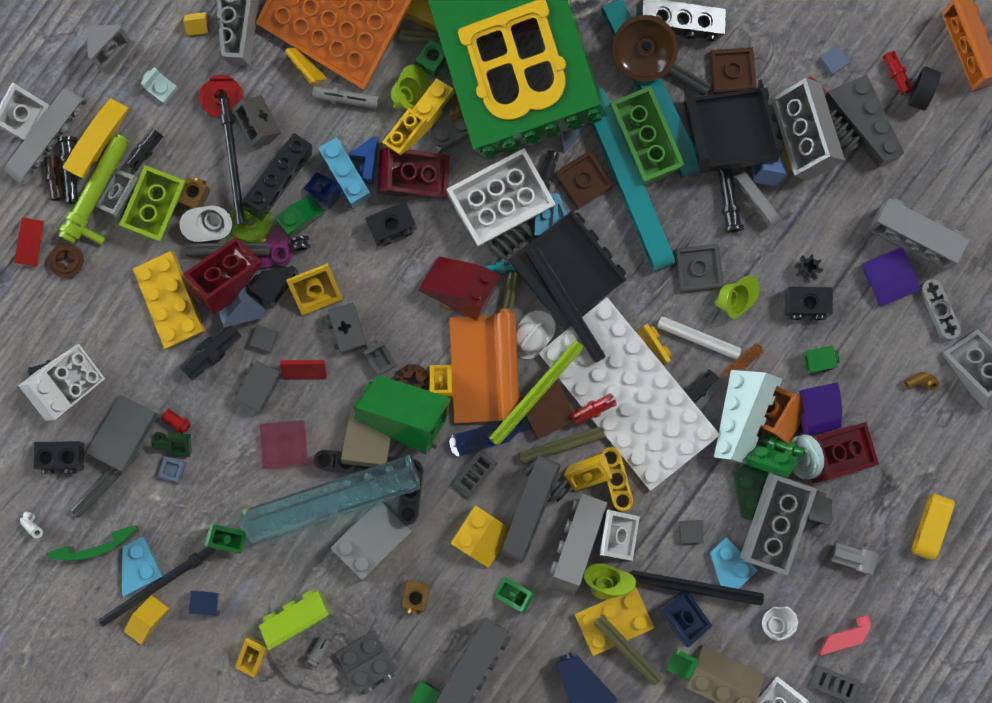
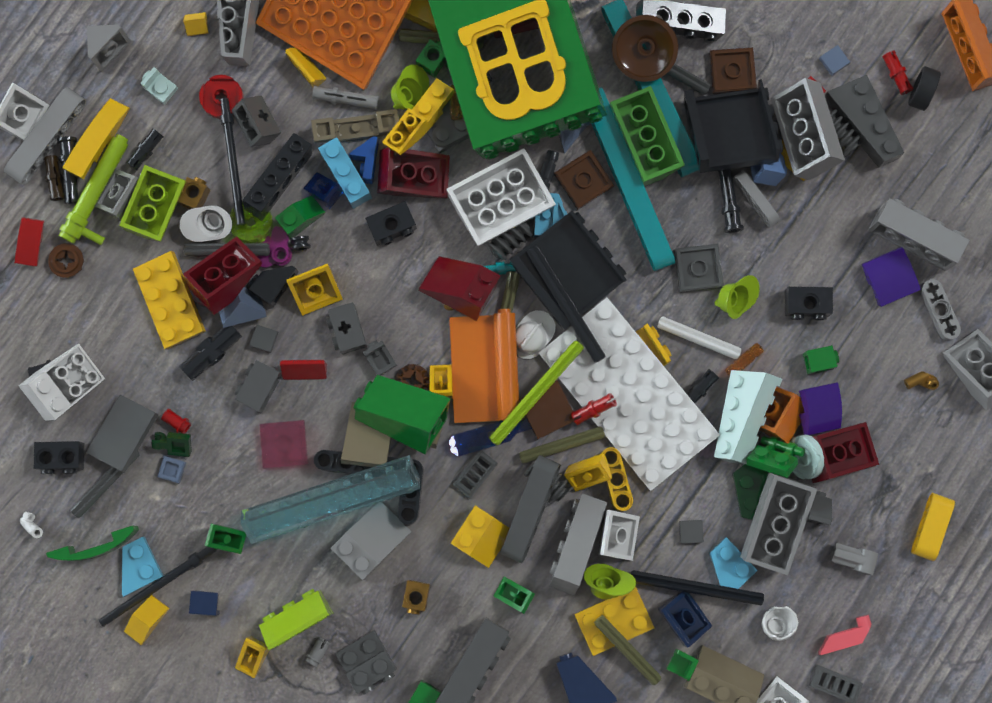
(354, 127): none -> dark tan slope
(814, 264): black gear -> none

